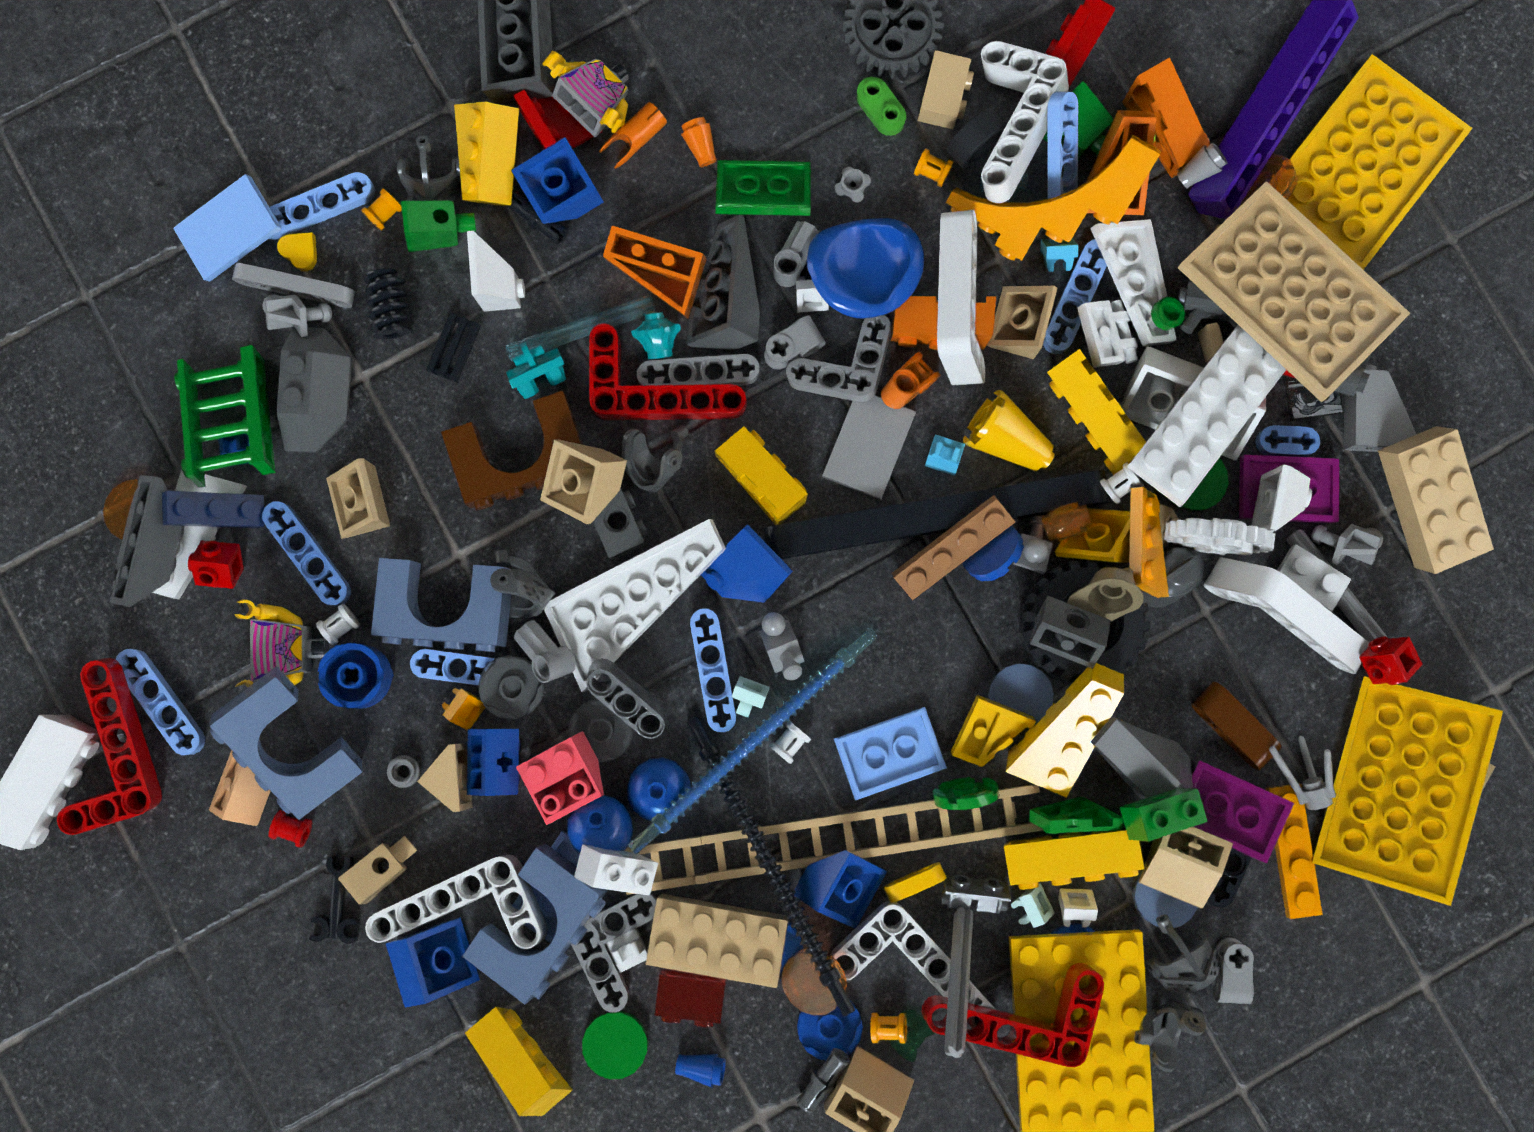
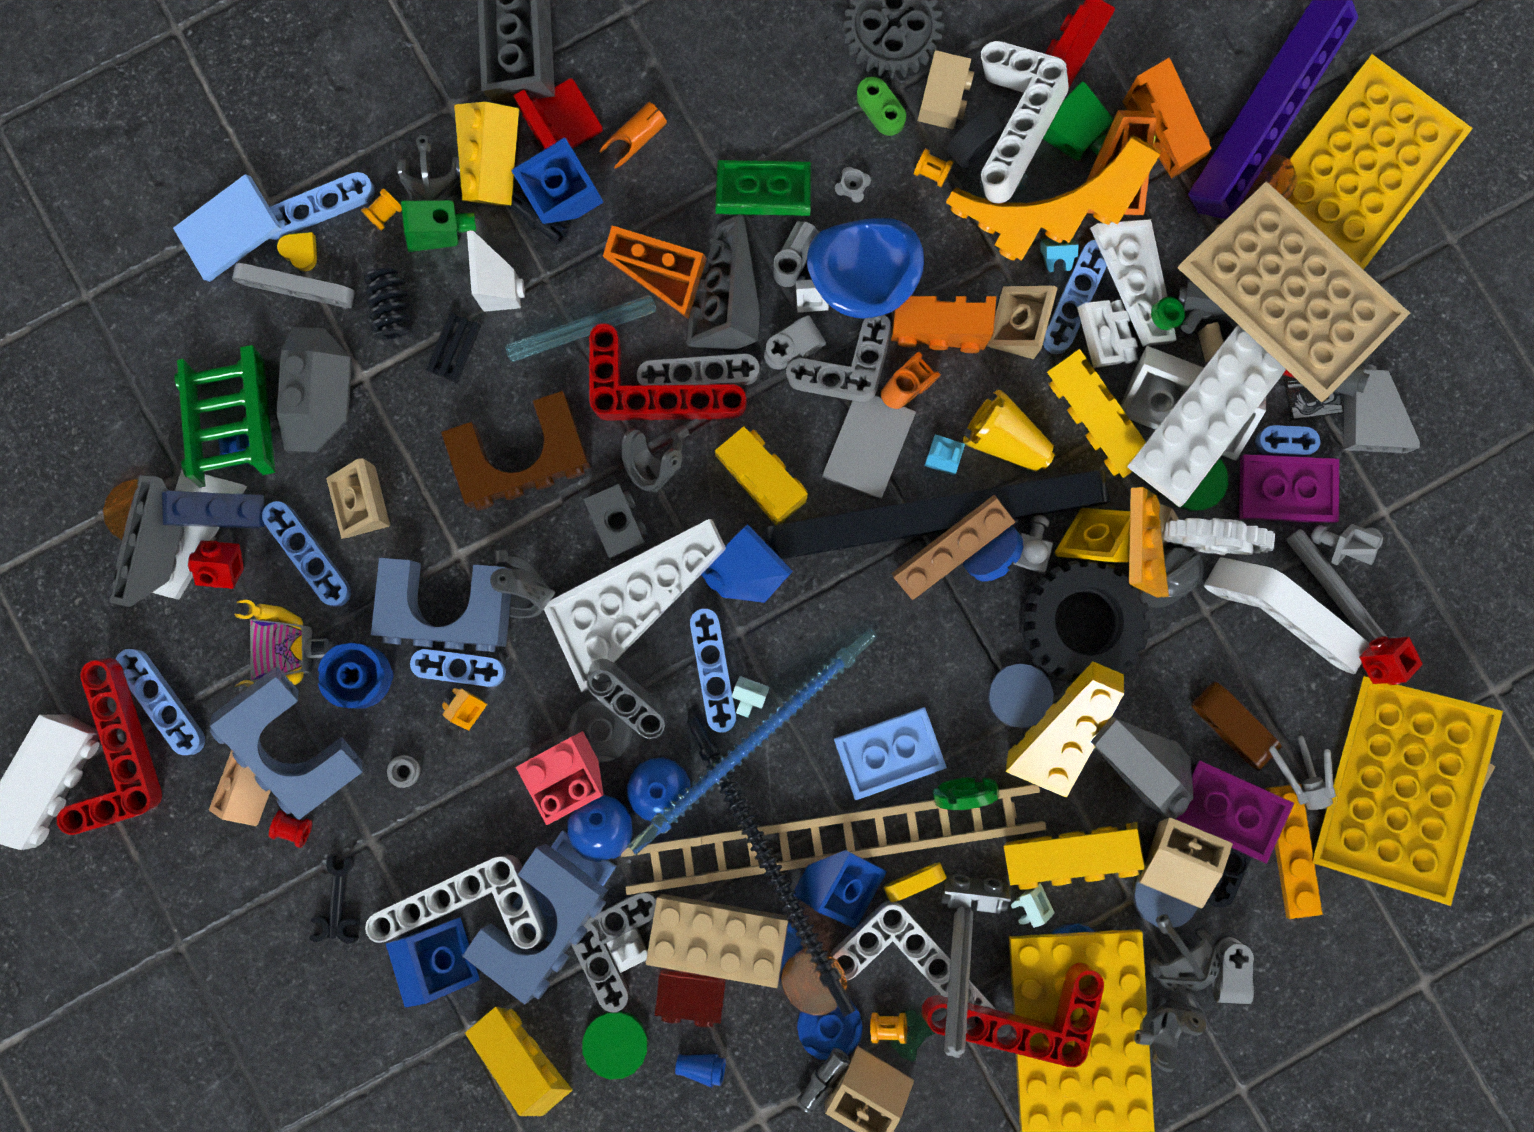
(291, 312): light grey piece -> none
(338, 624): white bush -> none
(364, 878): tan torso -> none
(448, 778): tan slope -> none
(493, 762): blue brick -> none
(510, 687): dark grey tile -> none
(533, 364): teal hips -> none
(547, 659): light grey piece -> none
(581, 479): tan slope -> none
(590, 92): torso -> none
(615, 870): white brick -> none
(657, 335): teal rock -> none
(699, 140): orange cone -> none
(781, 645): light grey piece -> none
(789, 742): white bush -> none
(957, 299): white beam -> none
(988, 730): yellow wing -> none
(1062, 117): light blue beam -> none
(1066, 521): clear orange brick -> none
(1070, 632): dark grey brick -> none
(1075, 816): green wing -> none
(1077, 905): white tile -> none
(1109, 594): dark tan piece -> none
(1116, 493): white bush -> none
(1163, 814): green brick -> none
(1204, 164): light grey cone -> none
(1281, 497): white slope -> none
(1314, 576): white bracket -> none
(1436, 499): tan brick -> none

